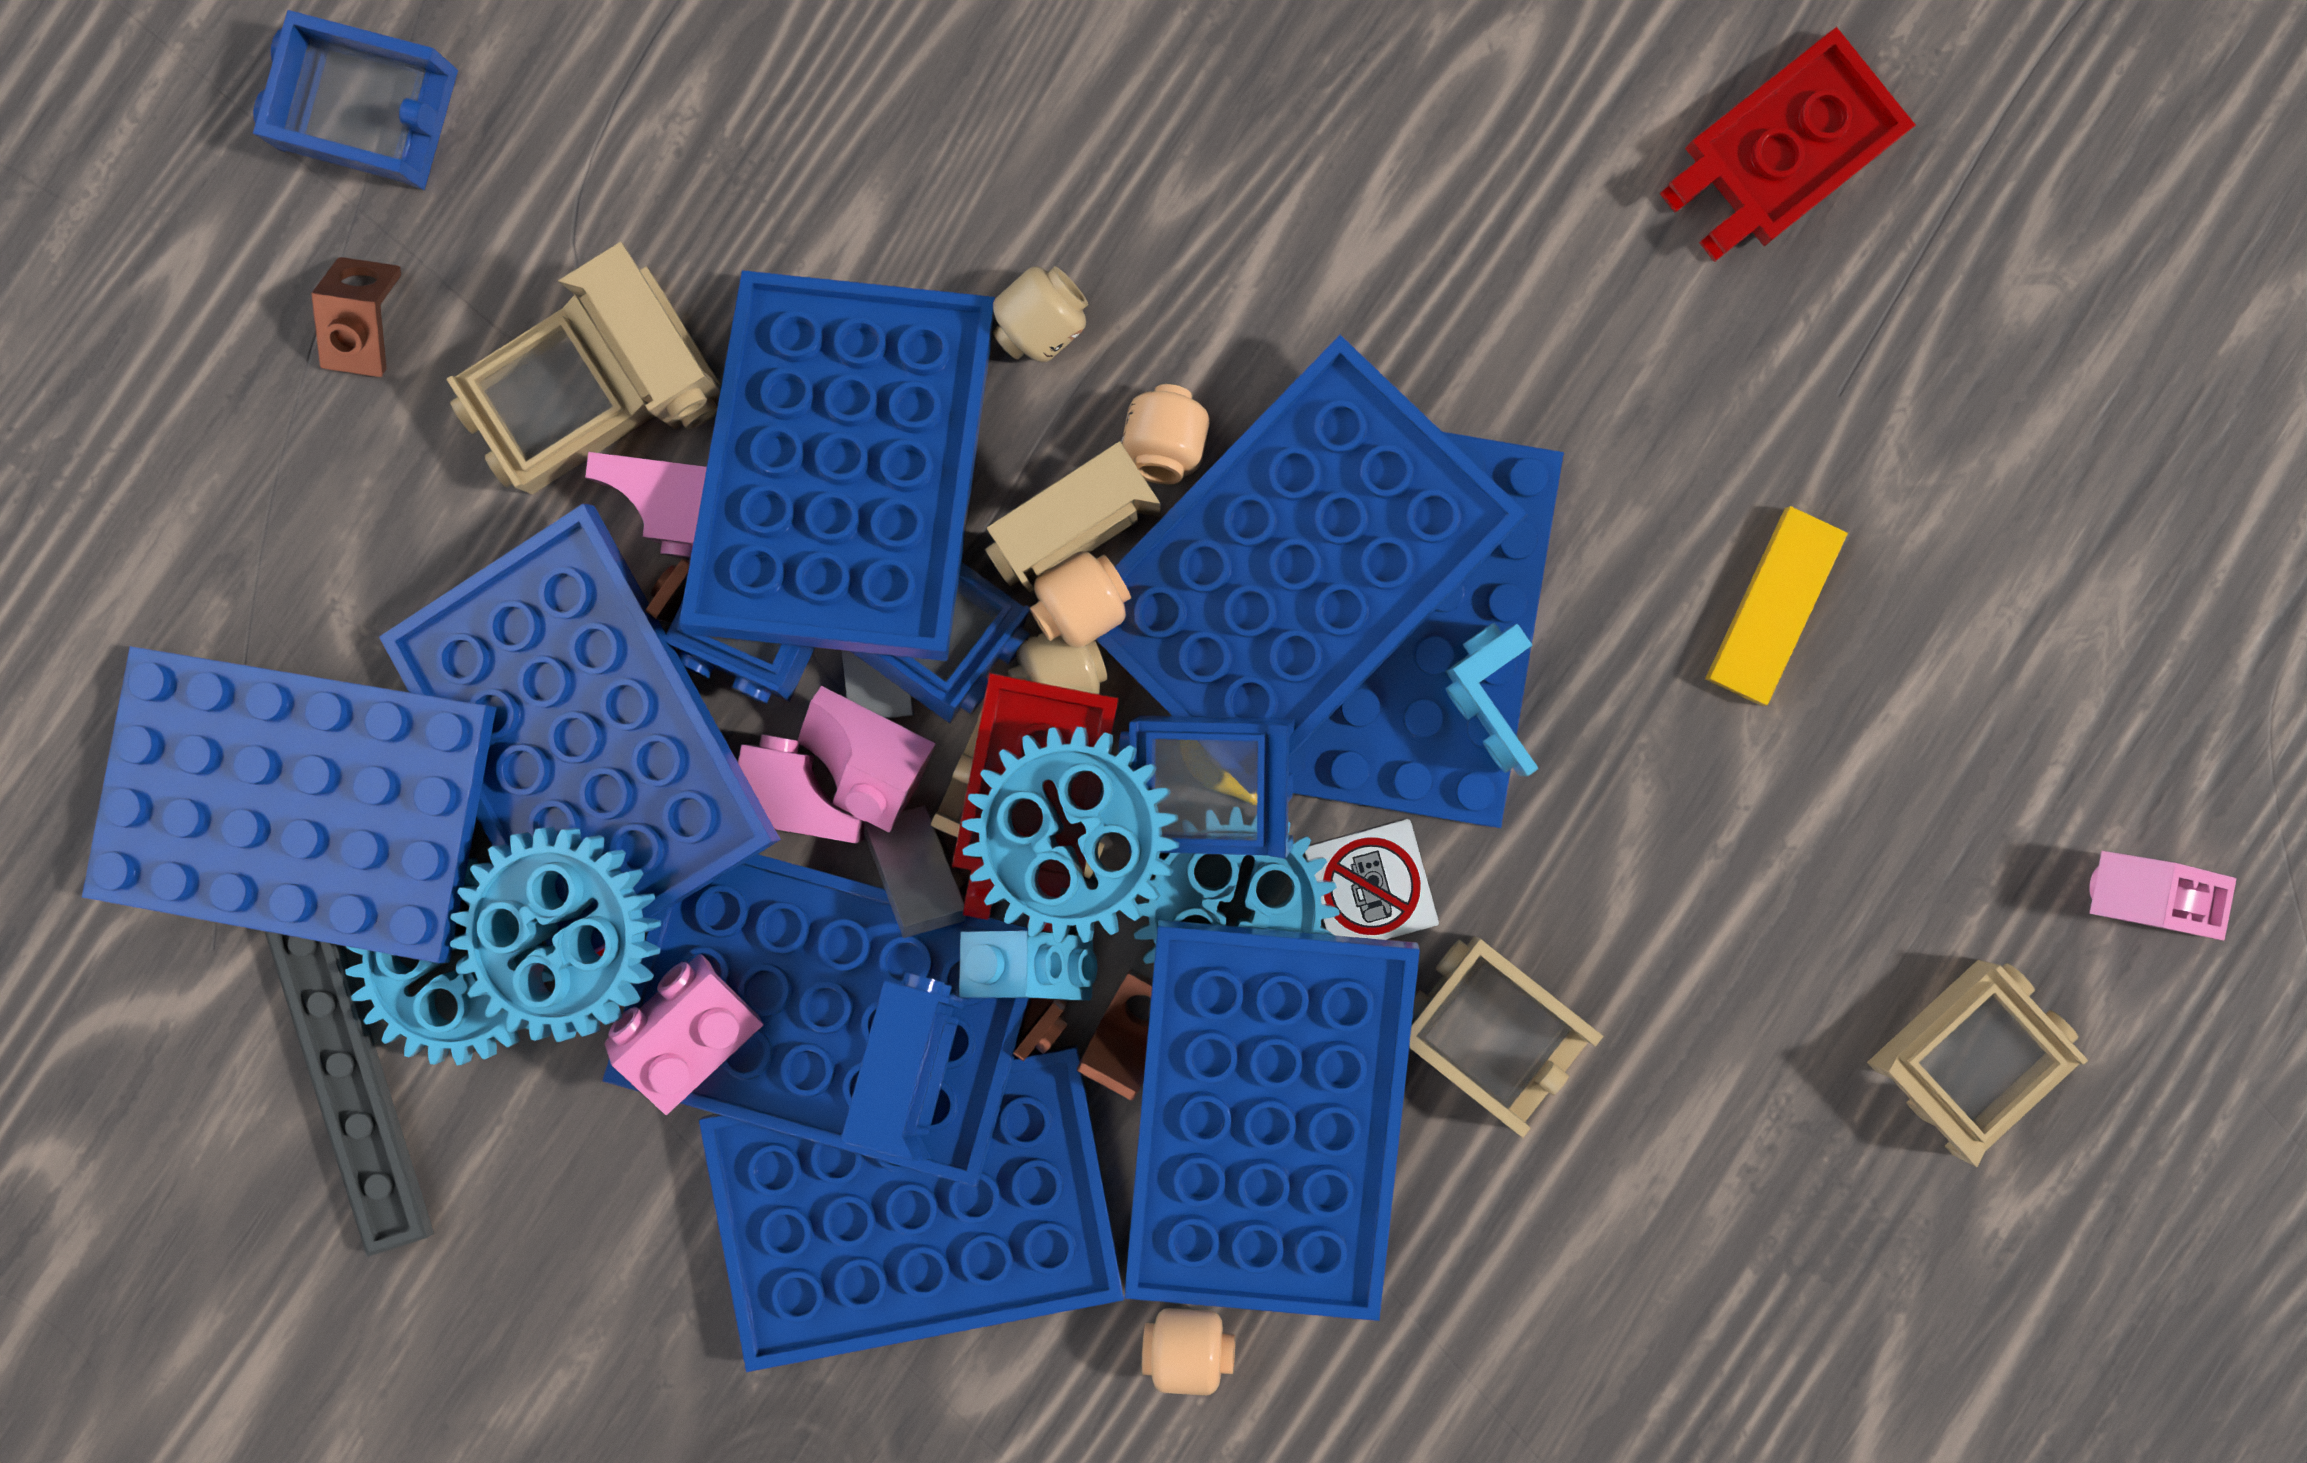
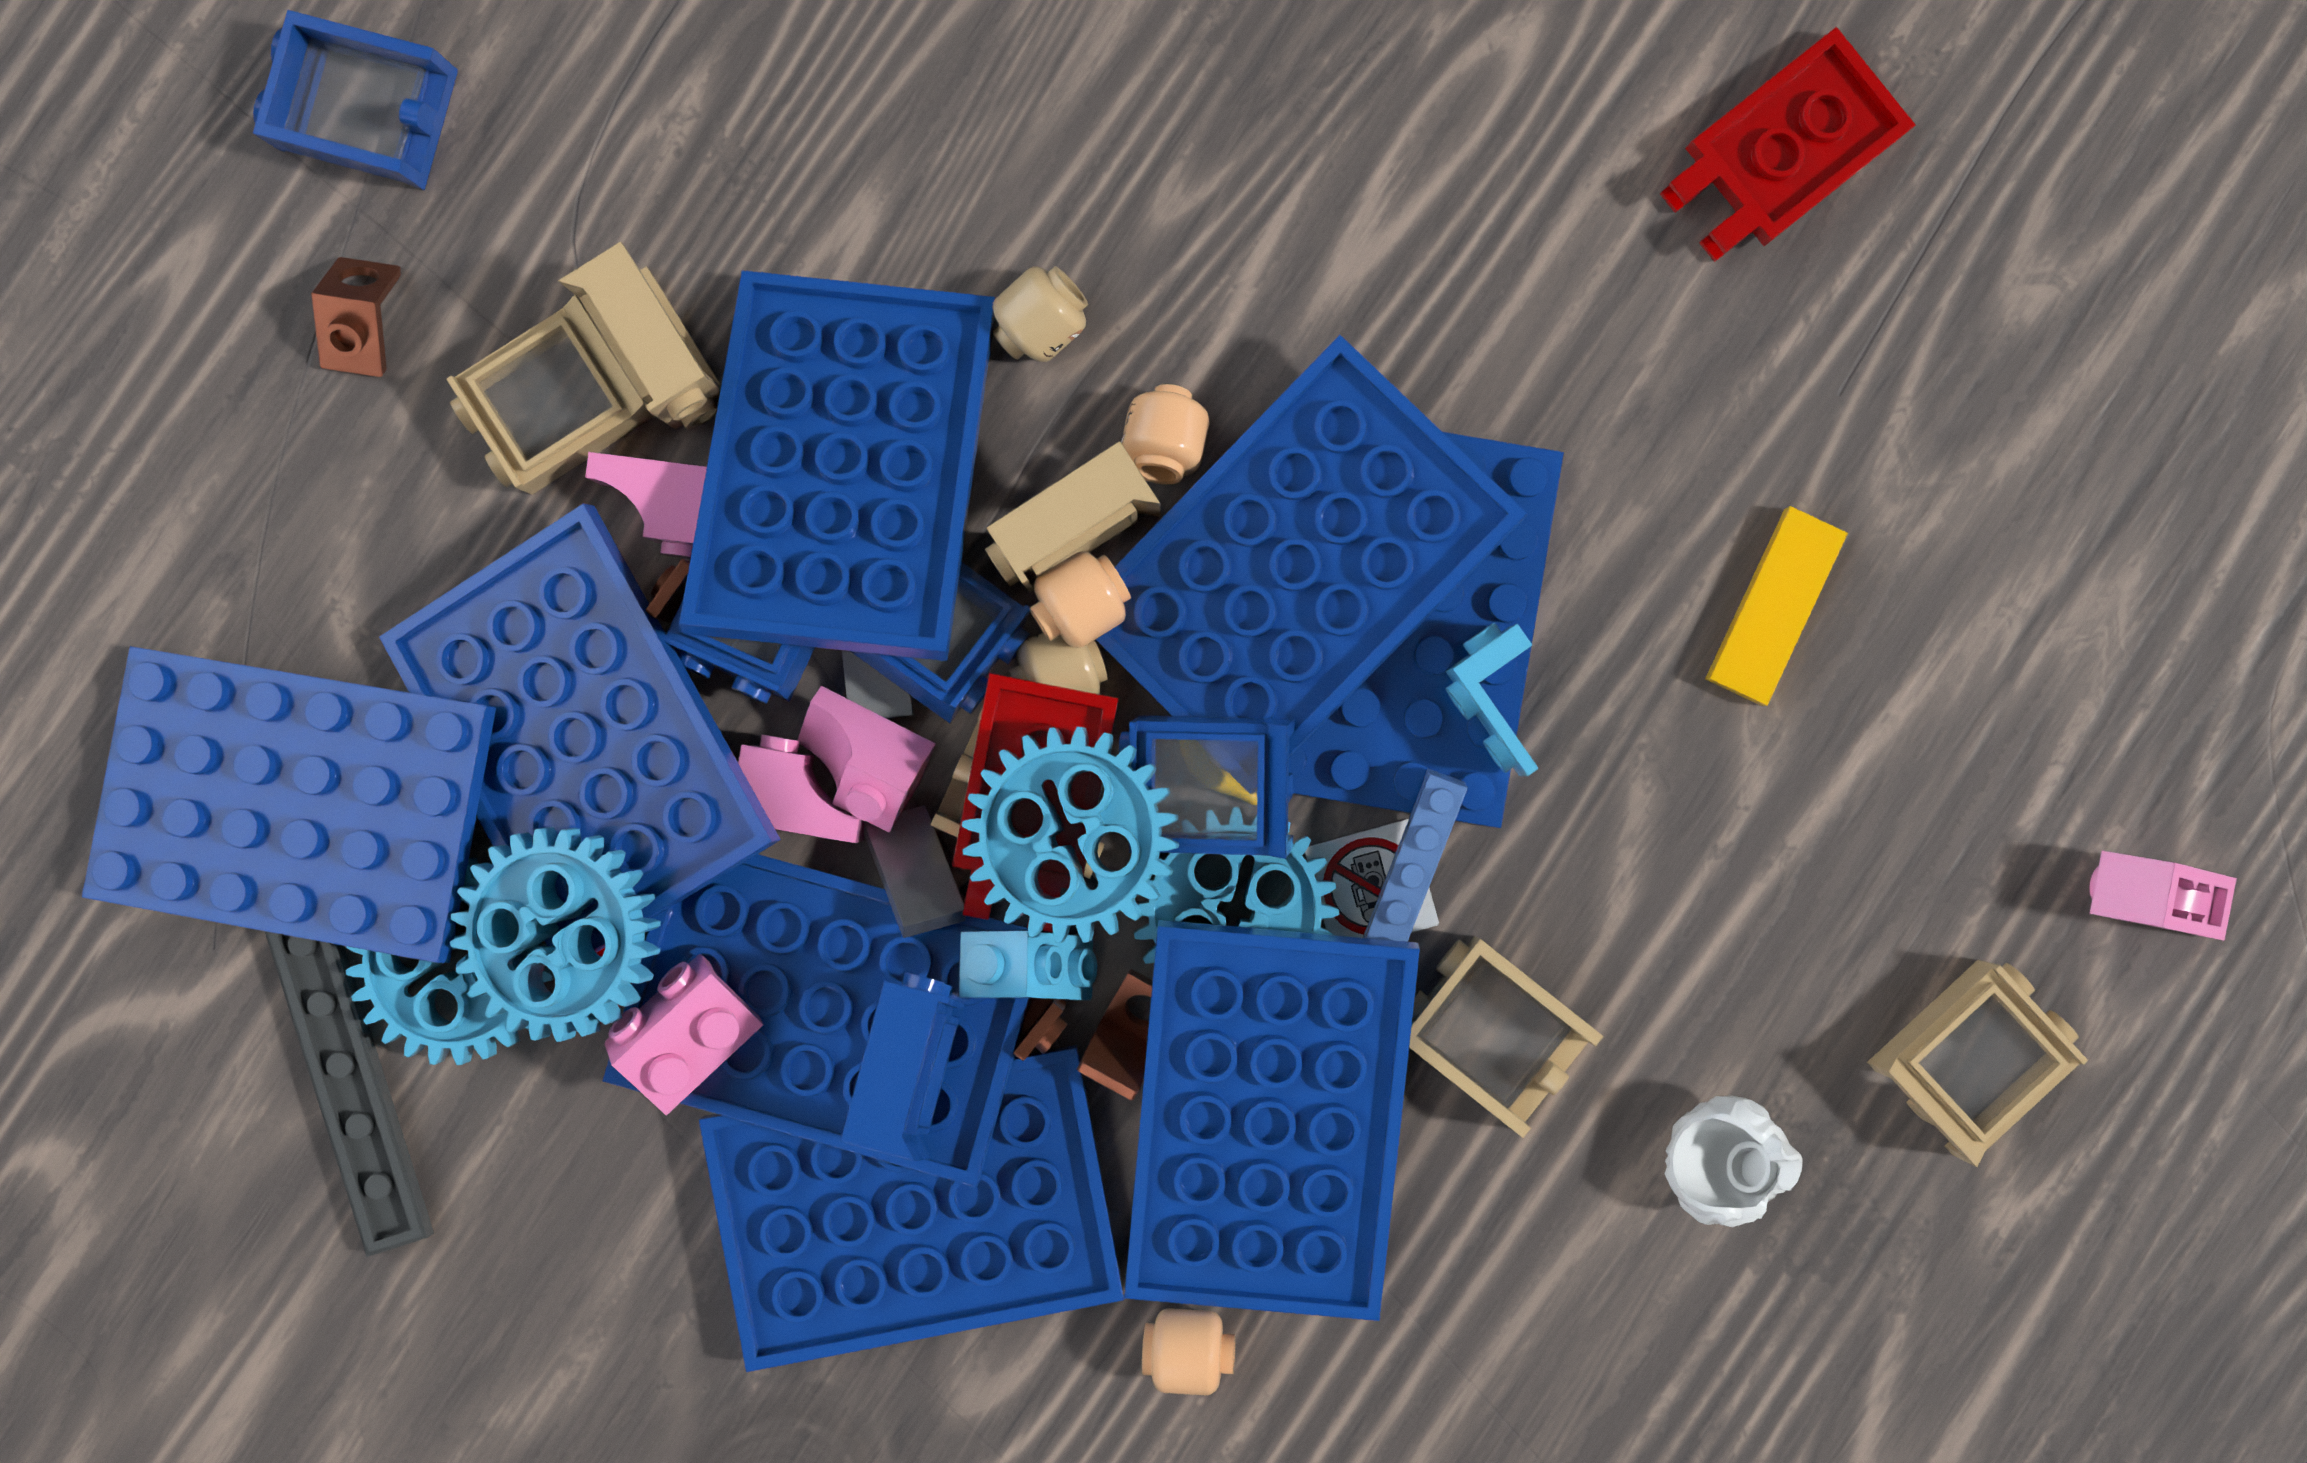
(1416, 857): none -> medium blue piece
(1729, 1161): none -> white hair

